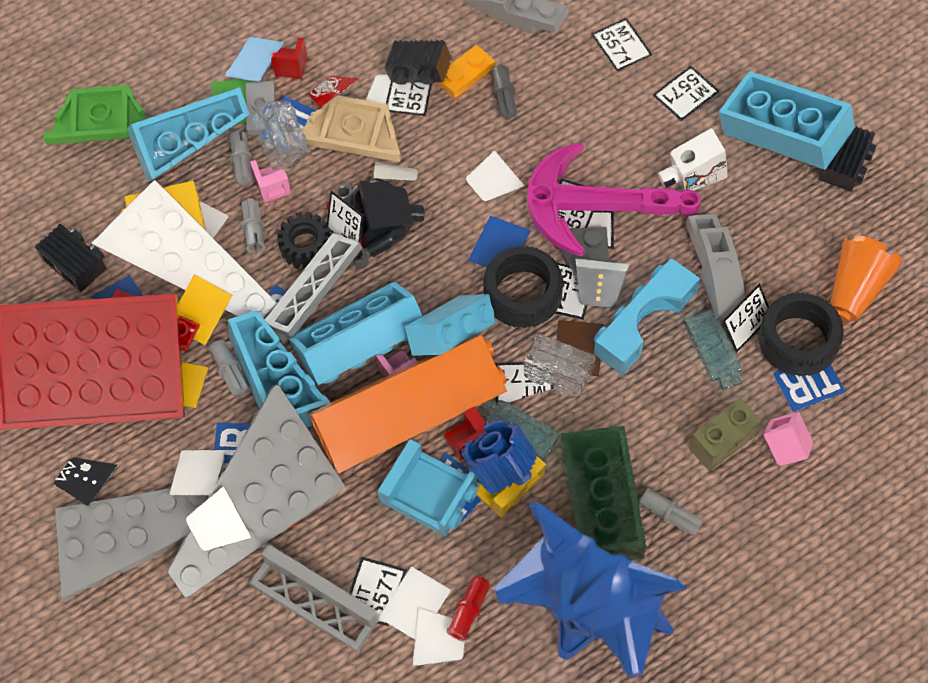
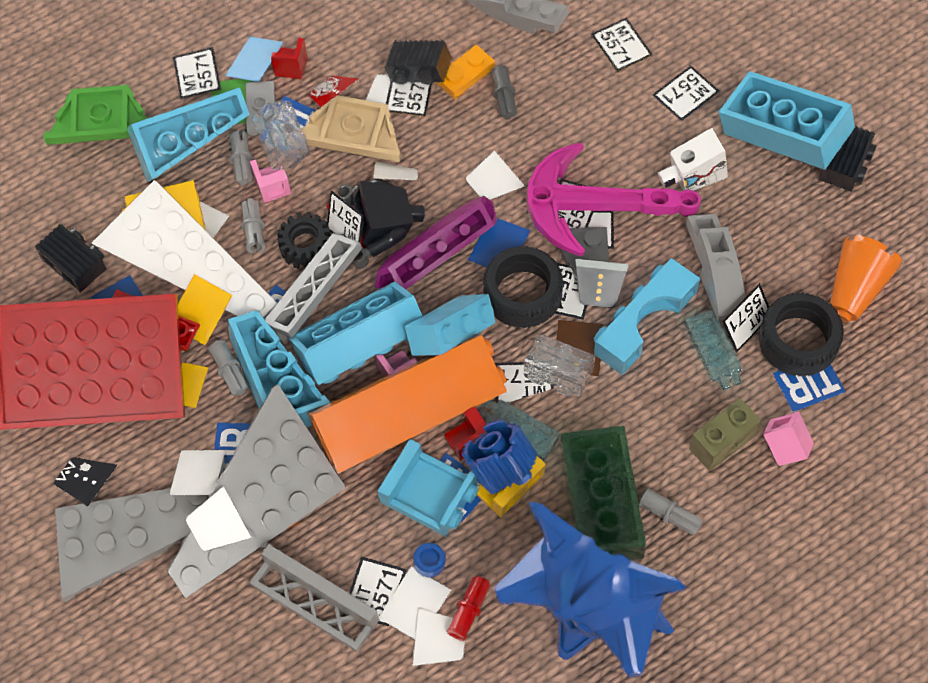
(196, 73): none -> white sticker
(429, 560): none -> blue tile
(437, 243): none -> magenta brick

